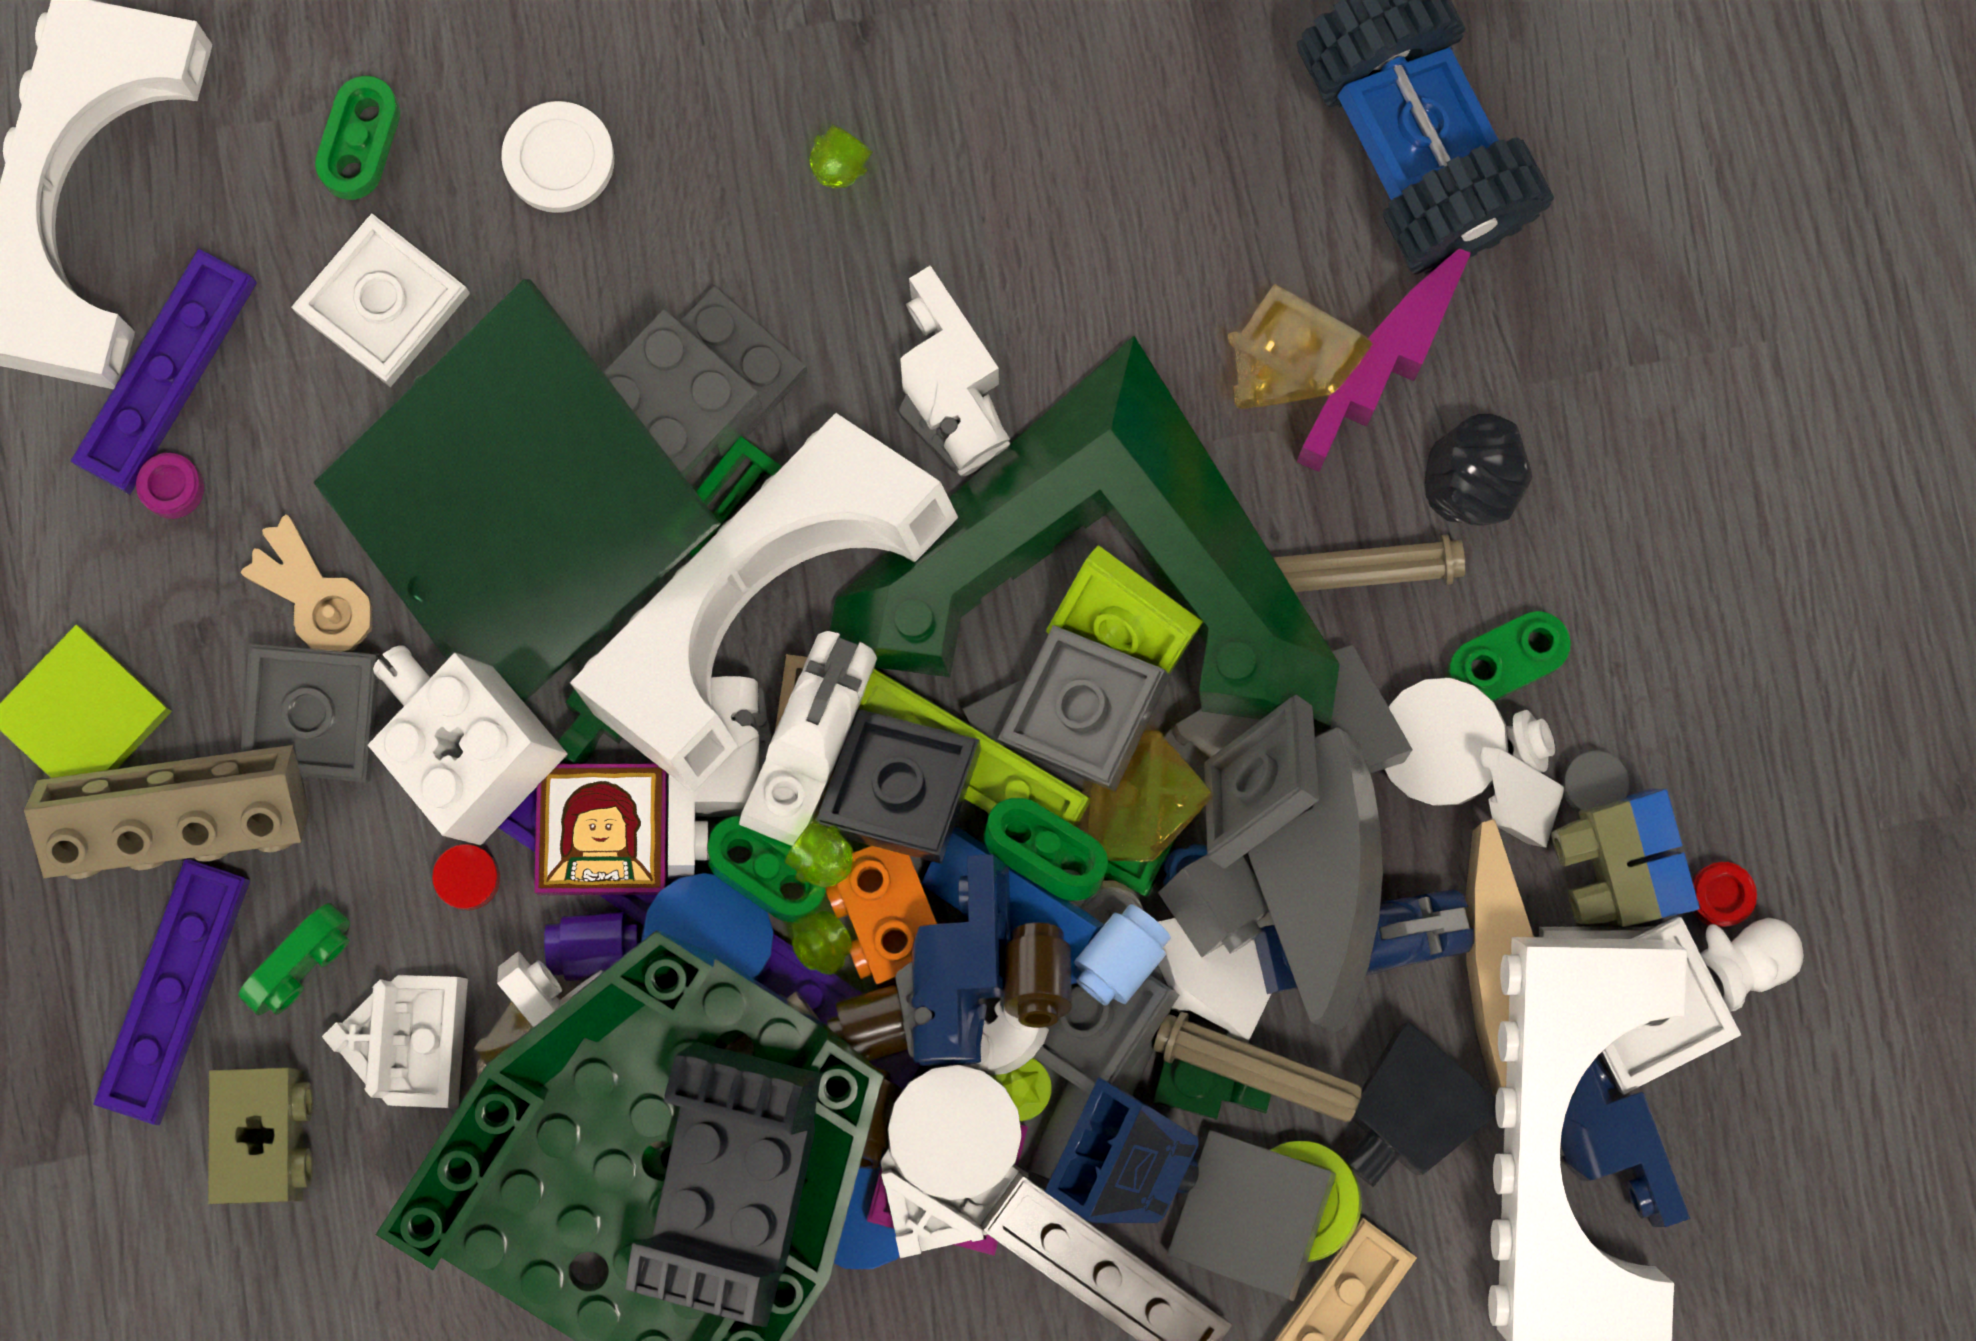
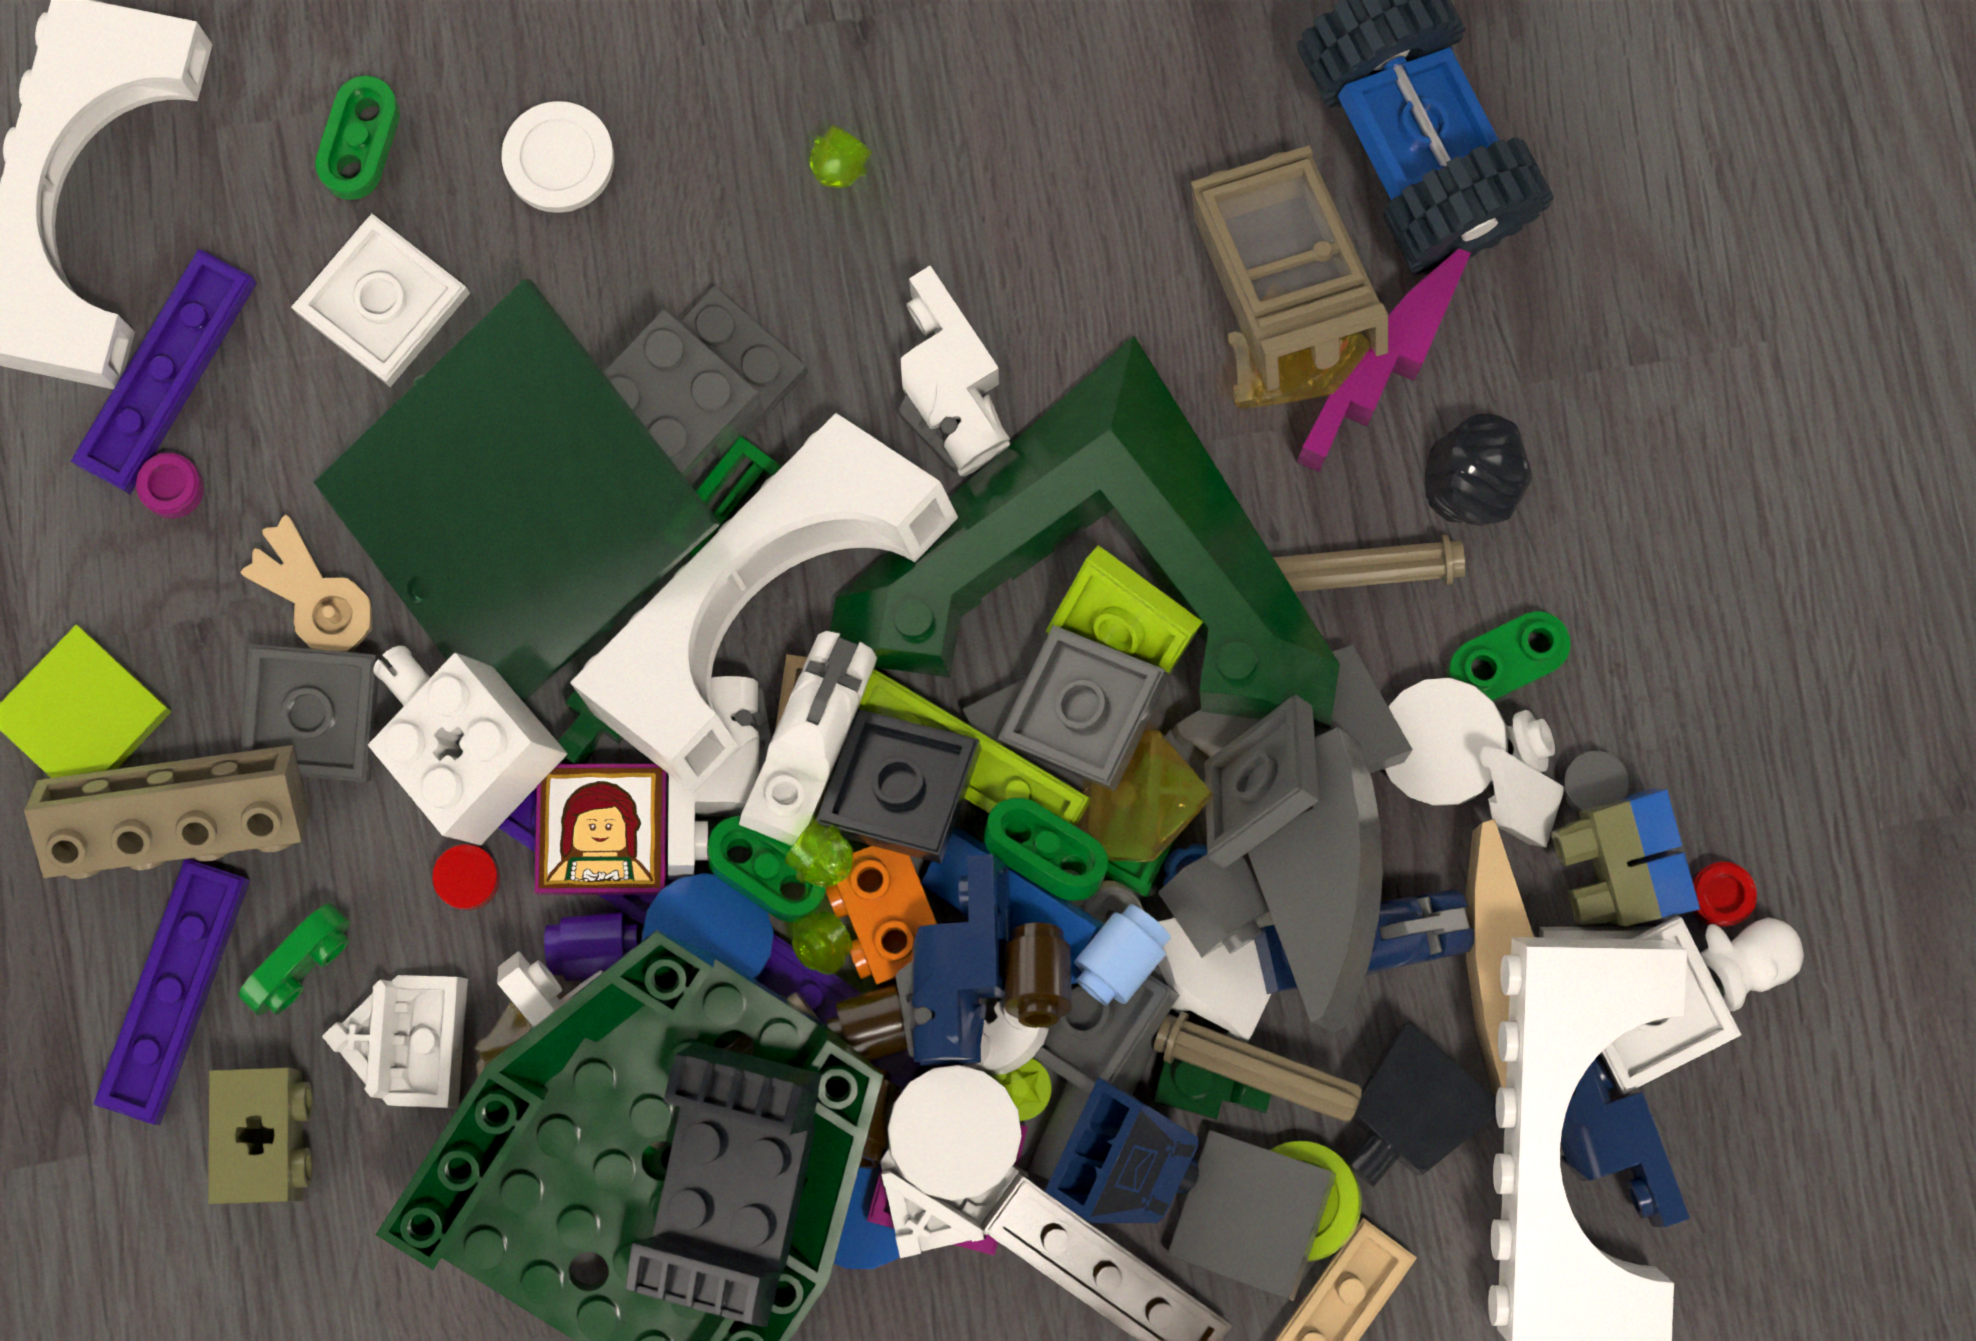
(1286, 261): none -> dark tan door

